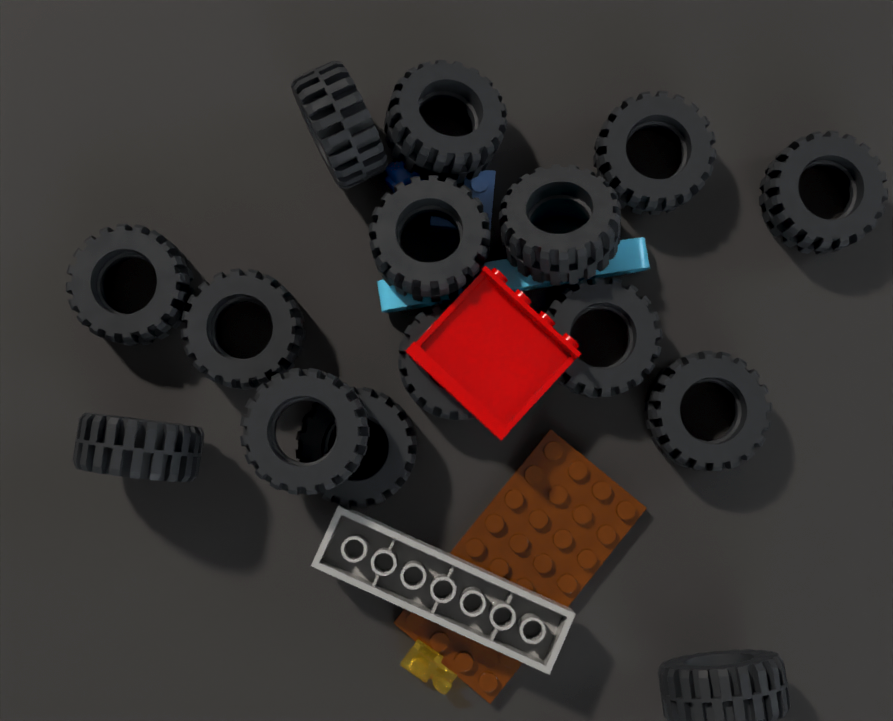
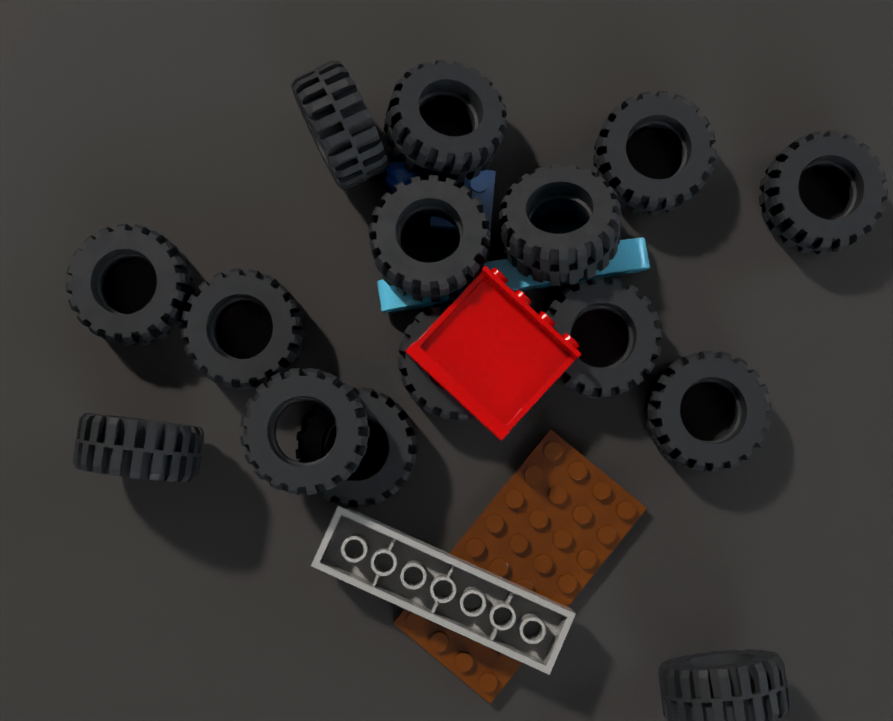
(426, 664): clear yellow plate -> none

